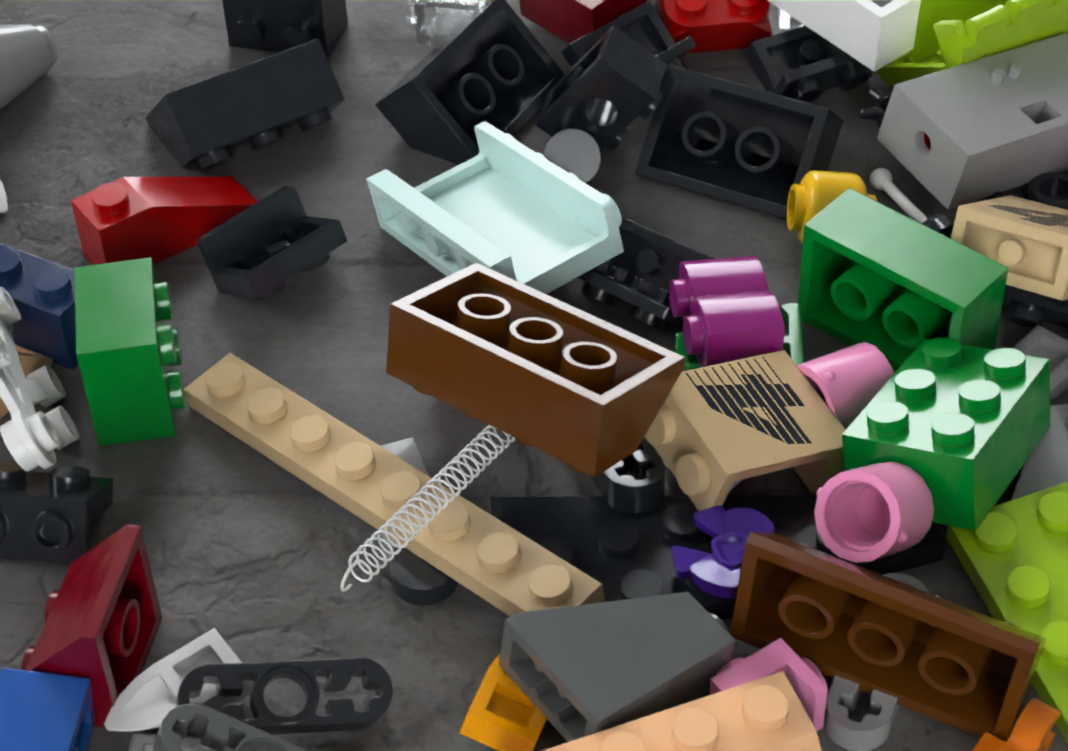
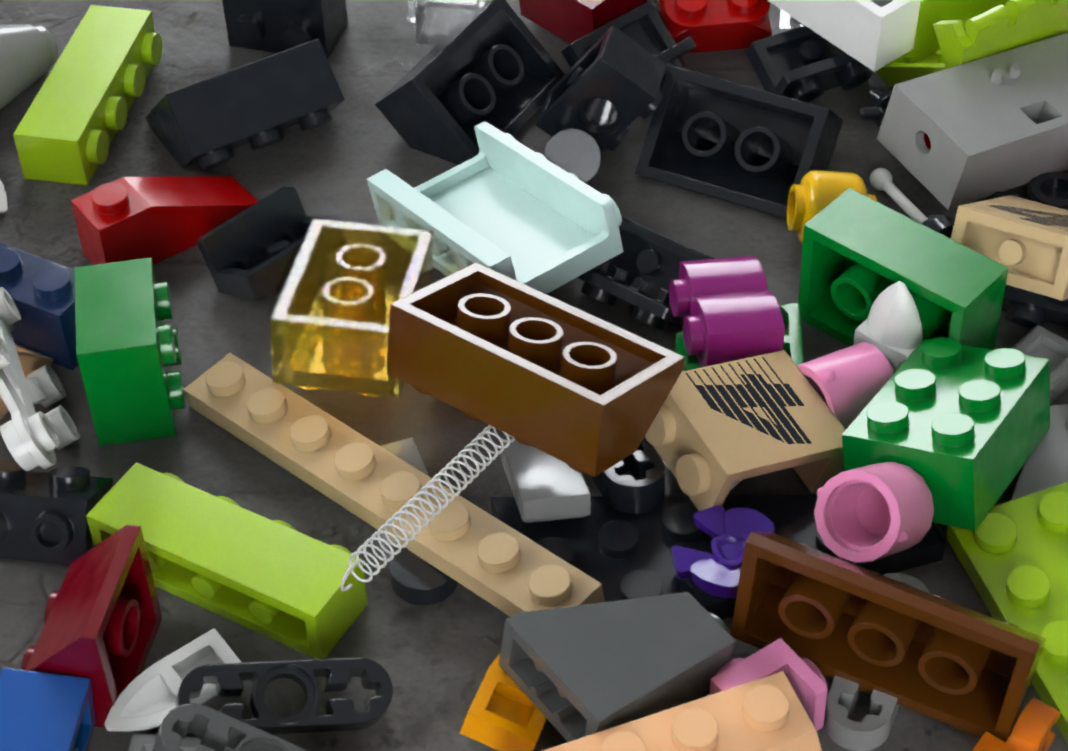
(88, 95): none -> lime brick
(236, 560): none -> lime brick
(337, 303): none -> clear yellow brick
(544, 485): none -> light grey tile
(892, 325): none -> white plate

